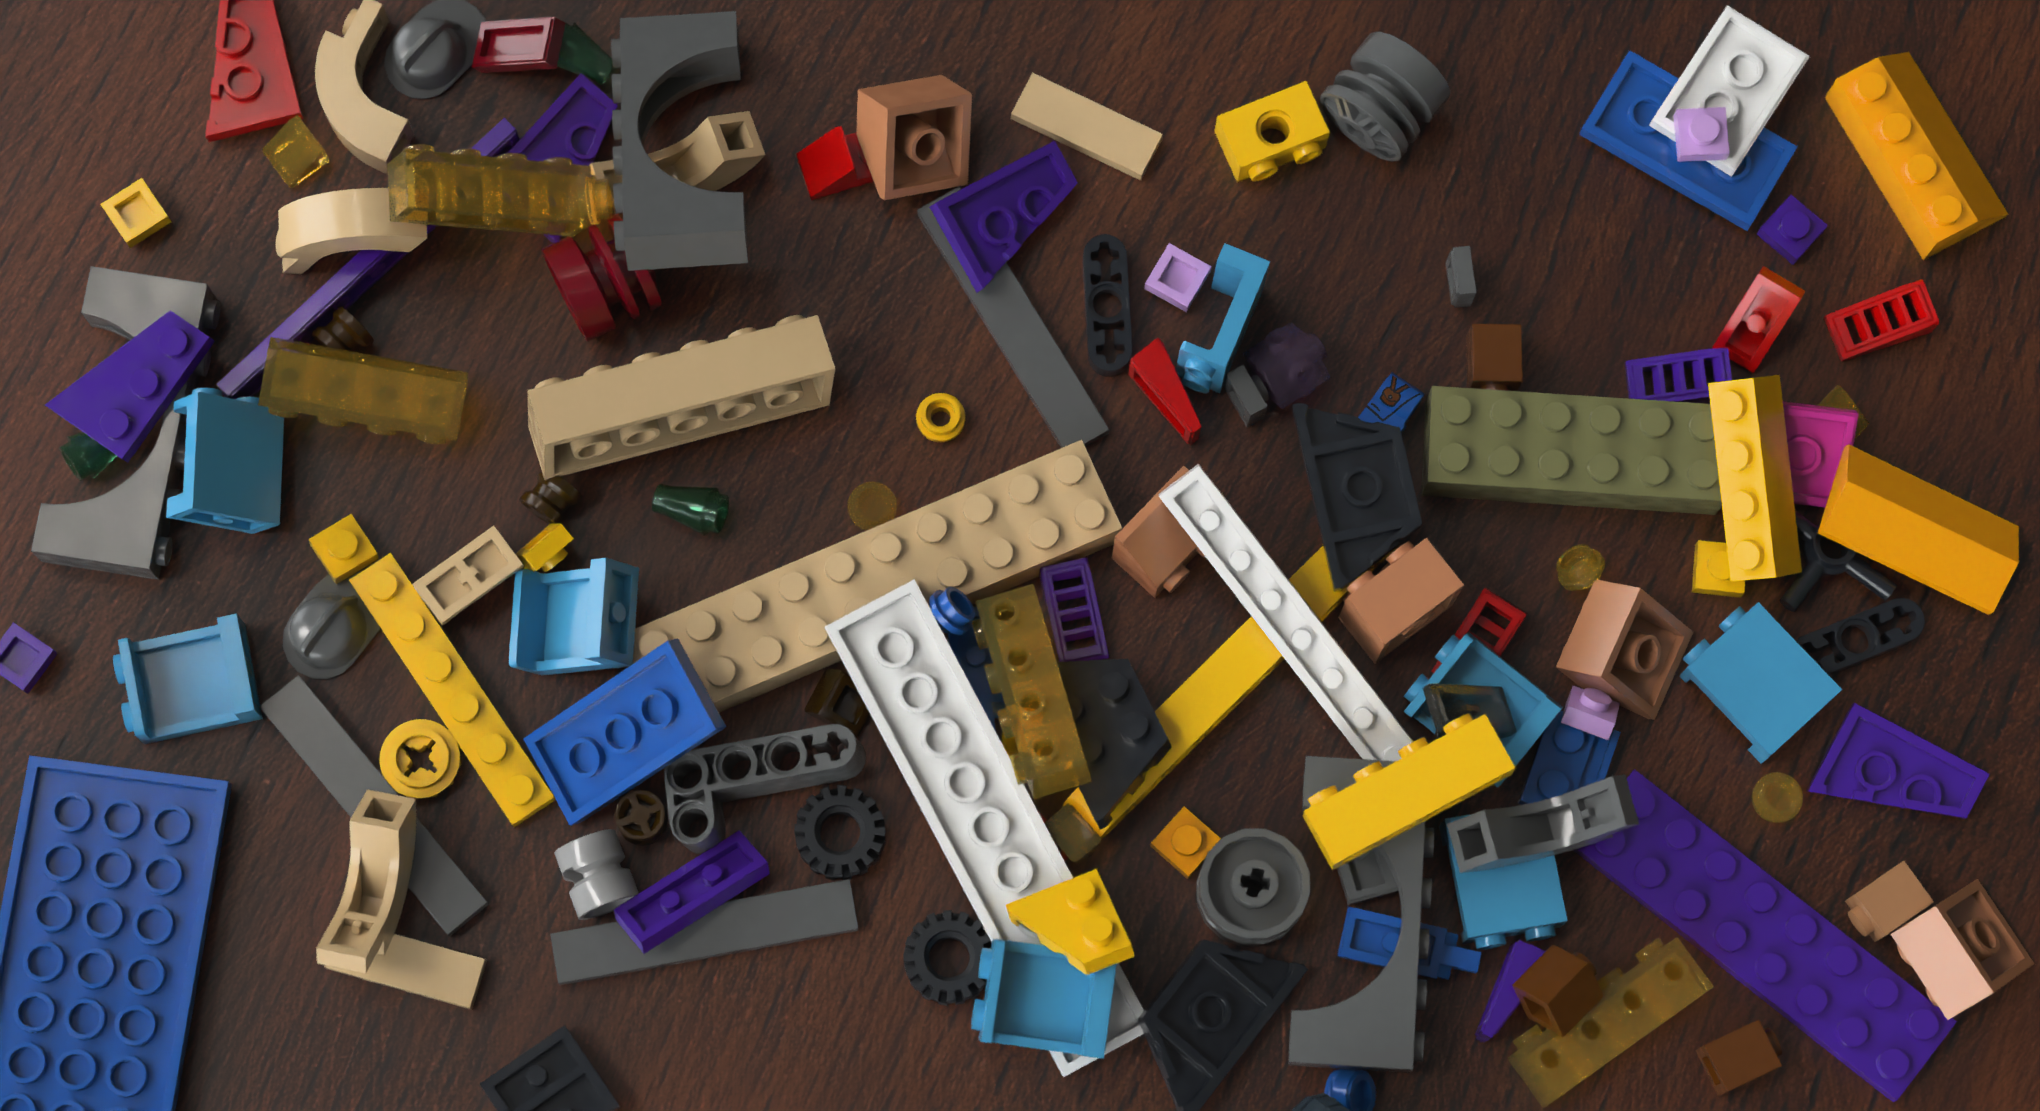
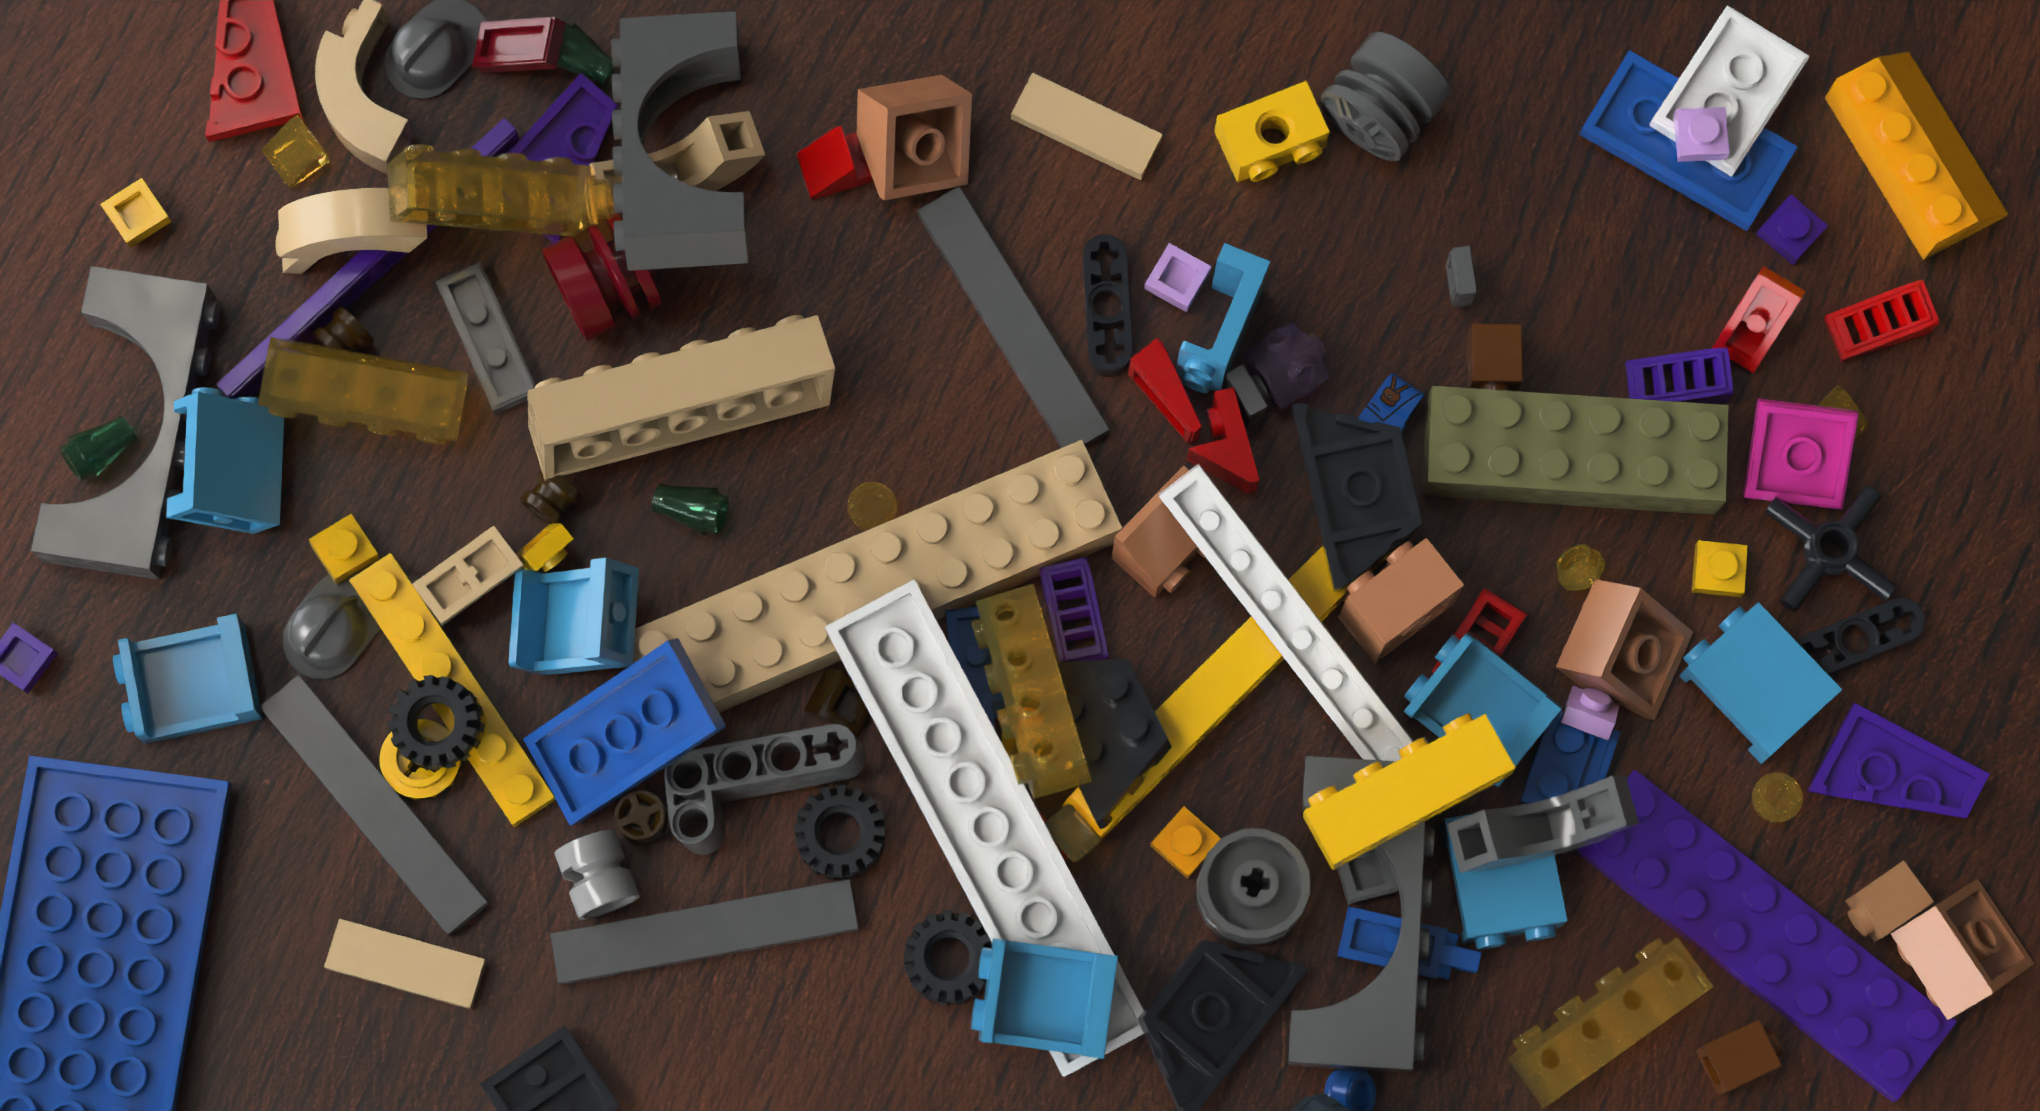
(134, 385): dark purple wing -> none
(376, 882): tan arch -> none
(405, 722): none -> black tyre
(487, 337): none -> dark grey tile
(691, 891): dark purple plate -> none
(940, 403): yellow plate -> none
(952, 610): blue plate -> none
(1000, 211): dark purple wing -> none
(1076, 922): yellow wing -> none
(1231, 456): none -> red slope
(1452, 701): clear smoke slope -> none
(1503, 997): dark purple slope -> none
(1558, 989): reddish brown brick -> none
(1755, 478): yellow brick -> none
(1920, 530): light orange slope -> none

